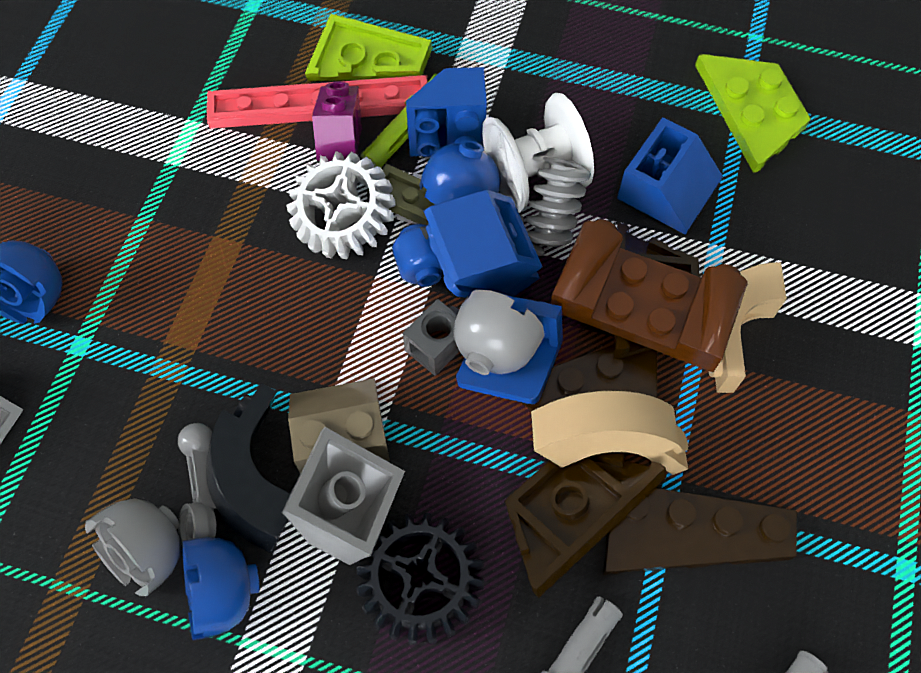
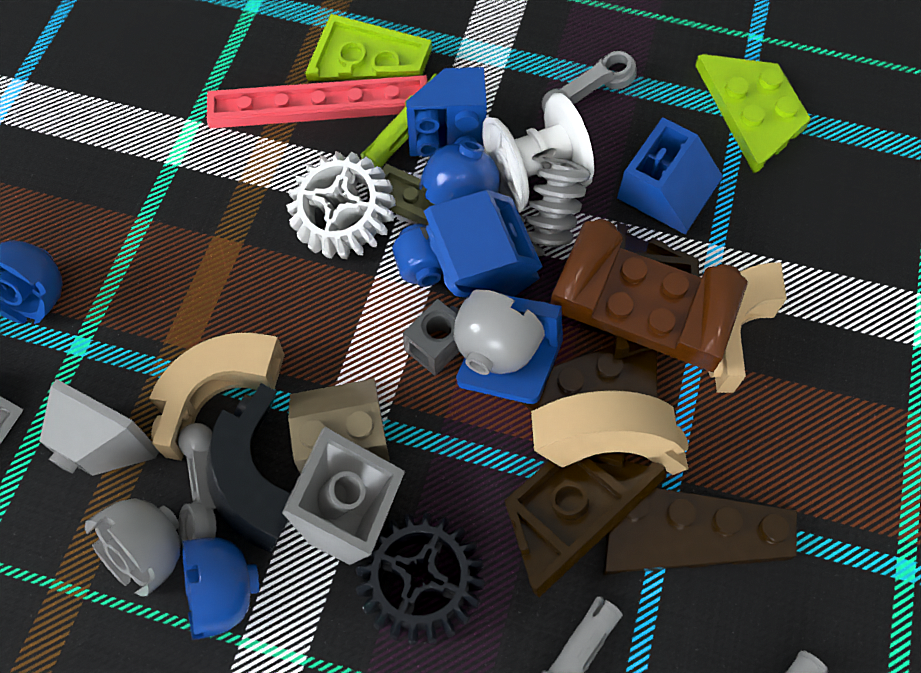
(90, 434): none -> light grey slope
(203, 372): none -> tan arch
(337, 120): magenta brick -> none
(597, 77): none -> light grey piece

